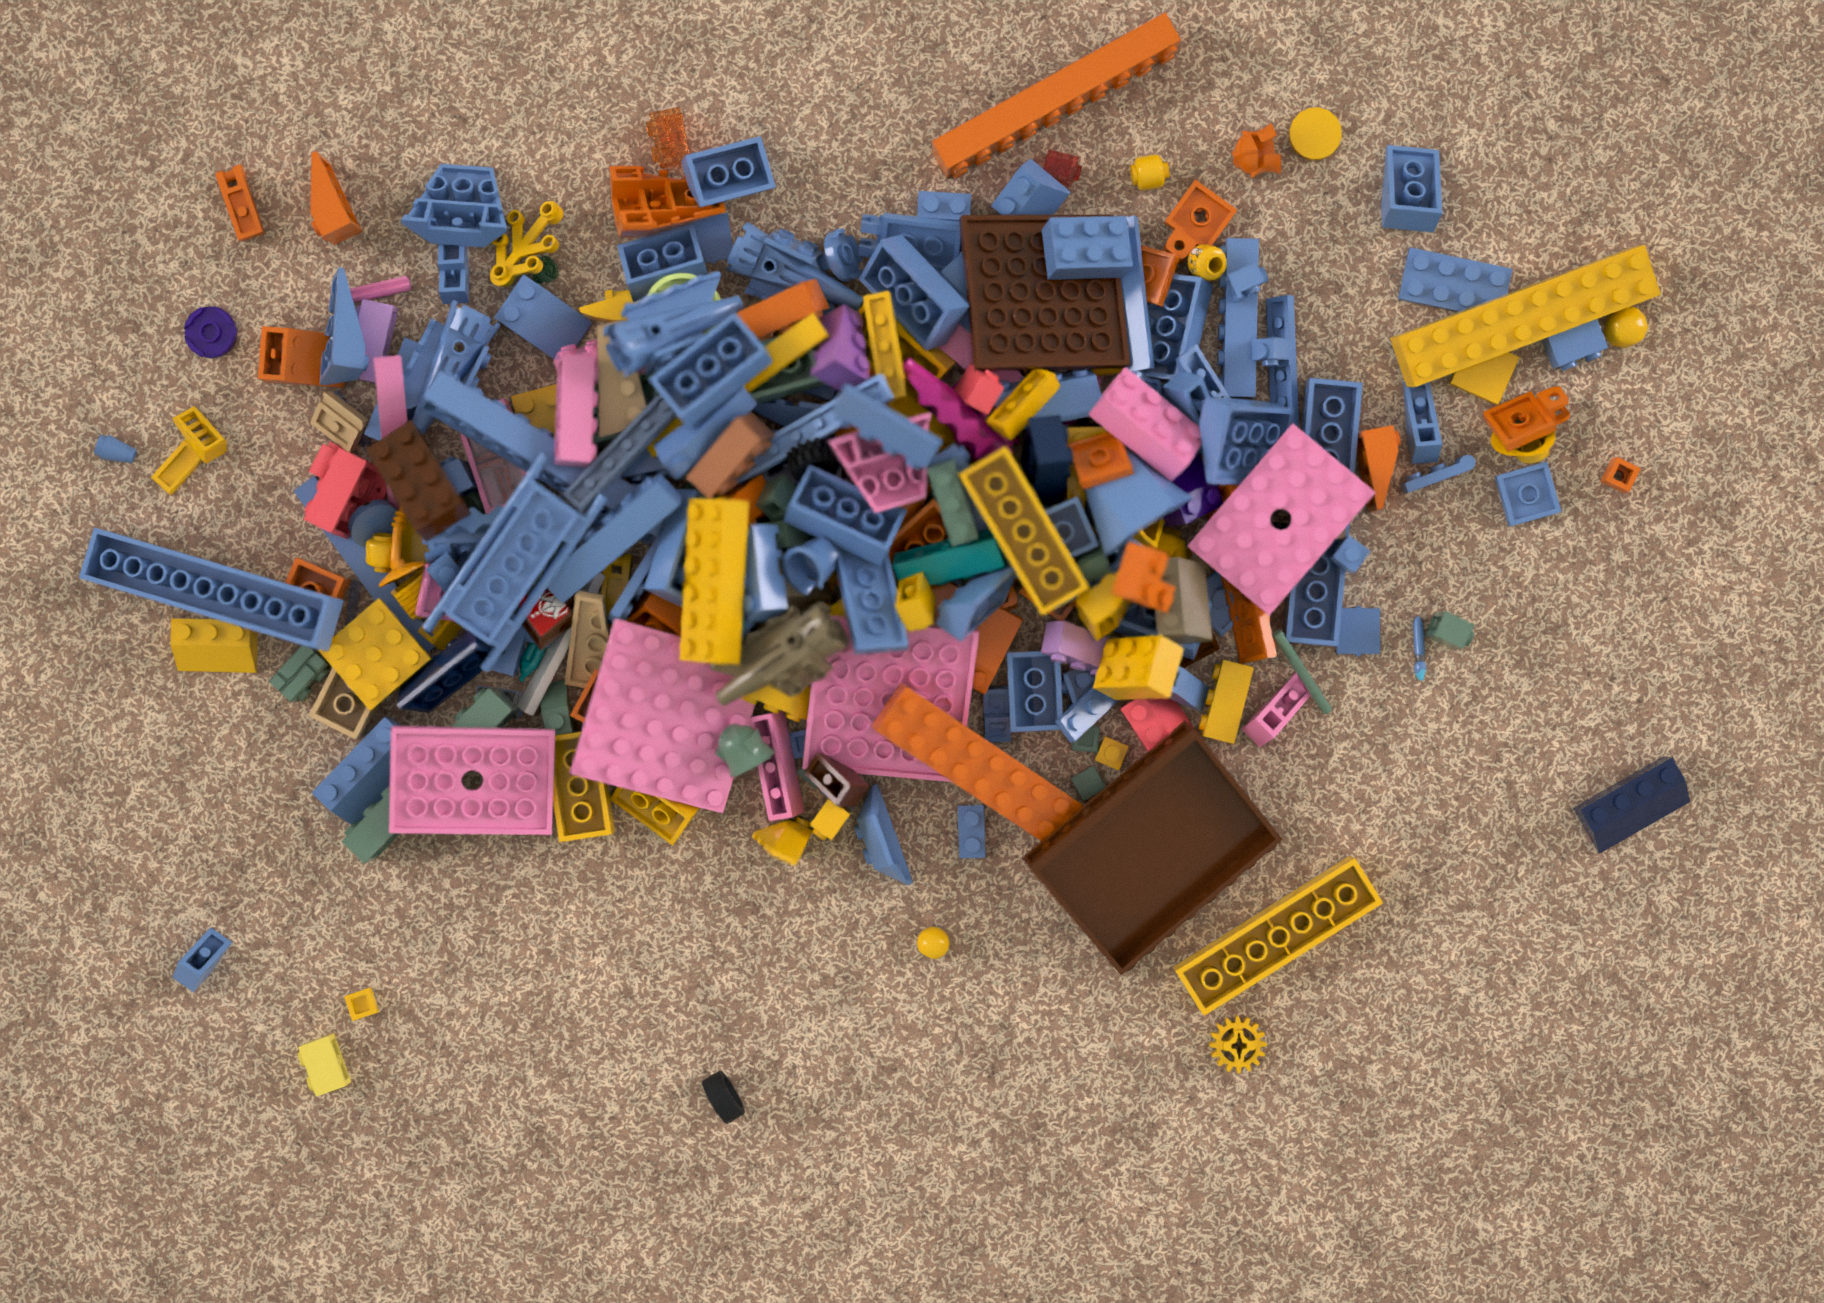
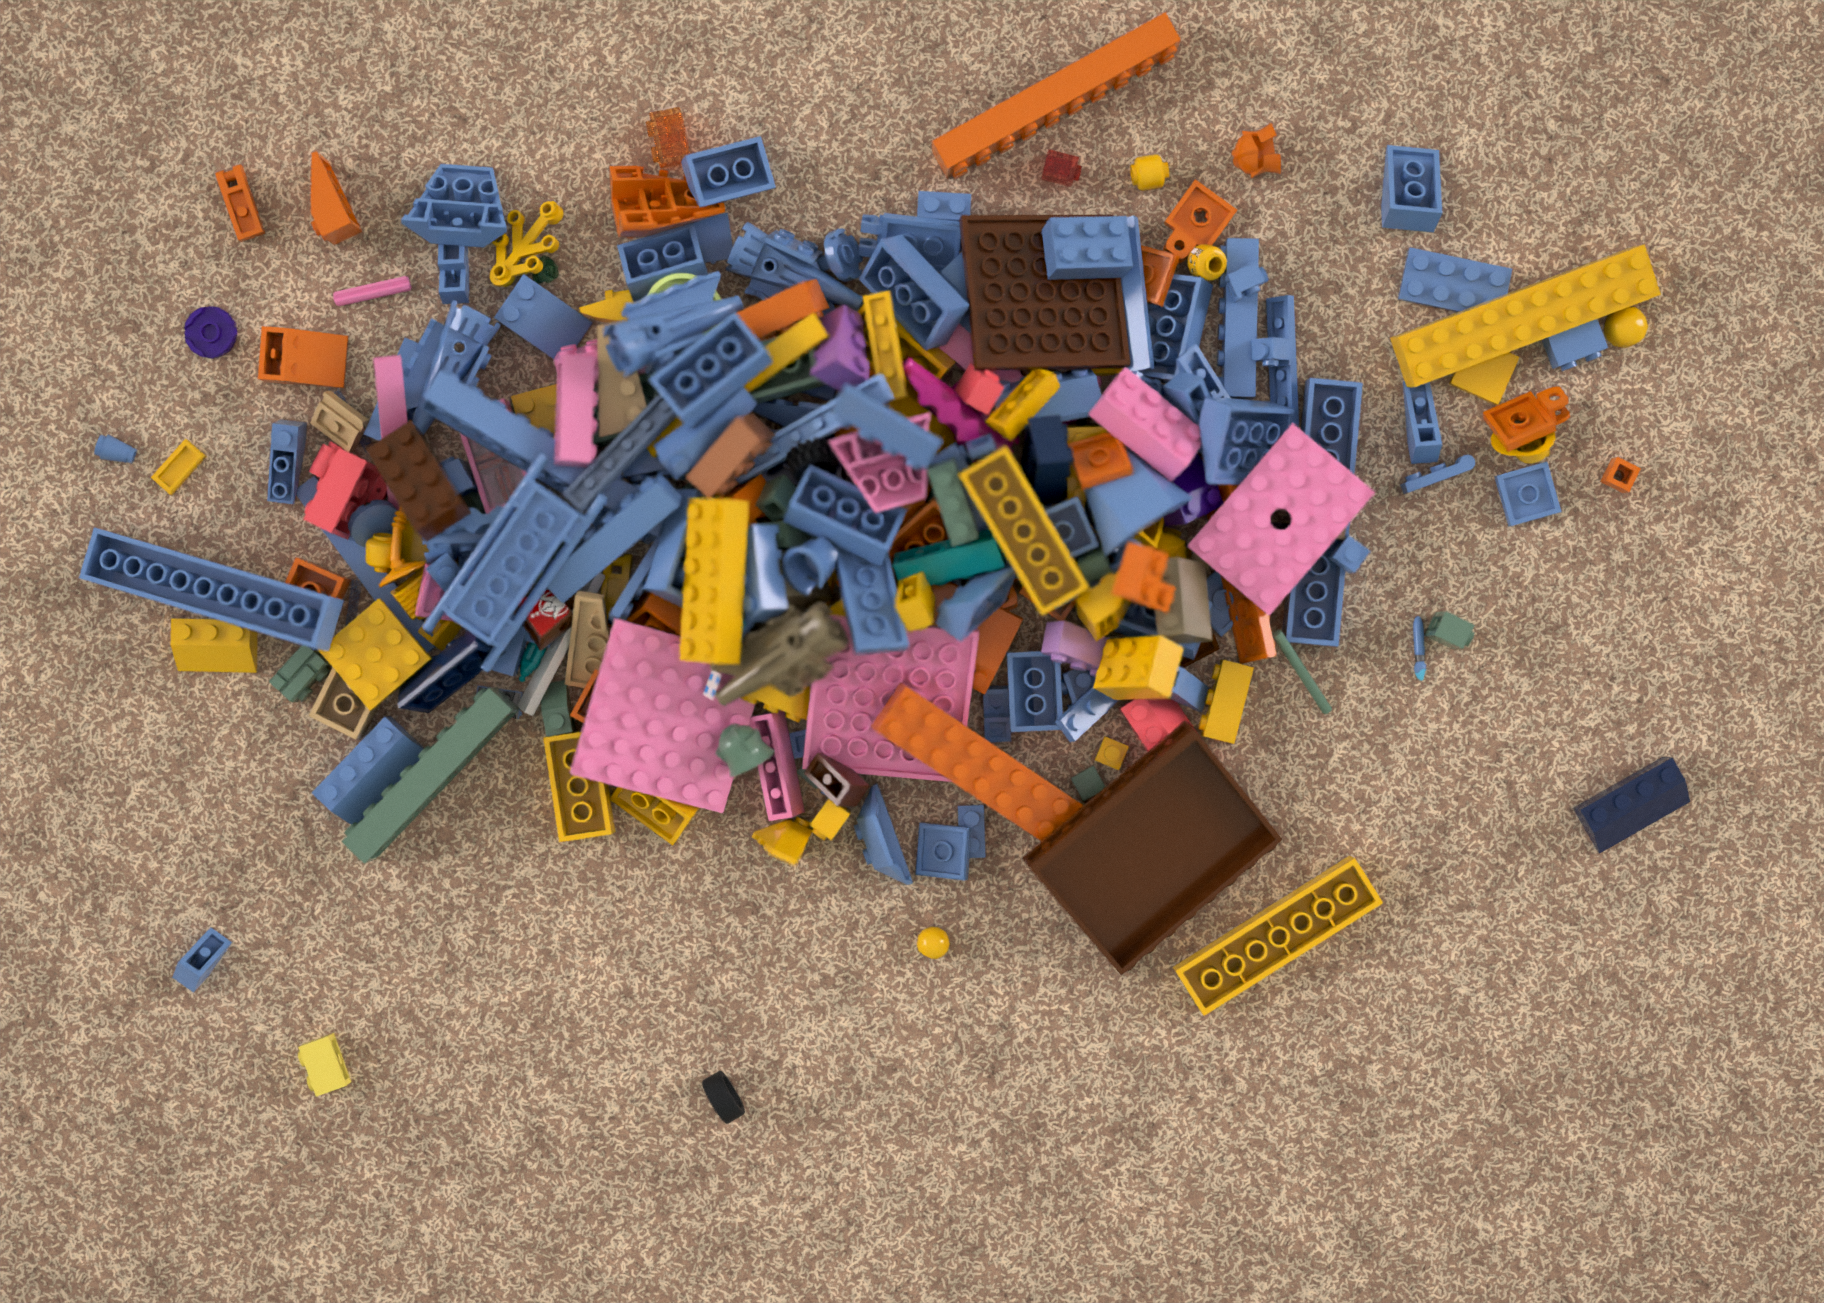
(209, 448): yellow slope -> none
(286, 460): none -> medium blue slope
(345, 350): medium blue wedge -> none
(361, 1003): yellow plate -> none
(377, 327): lavender brick -> none
(429, 788): bright pink plate -> none
(712, 684): none -> white sticker
(943, 851): none -> medium blue tile
(981, 447): none -> medium blue plate
(1031, 192): medium blue slope -> none
(1088, 741): sand green tile -> none
(1226, 1044): yellow gear -> none
(1277, 711): bright pink slope -> none
(1315, 133): yellow tile -> none
(1359, 631): medium blue piece -> none
(1376, 460): orange slope -> none

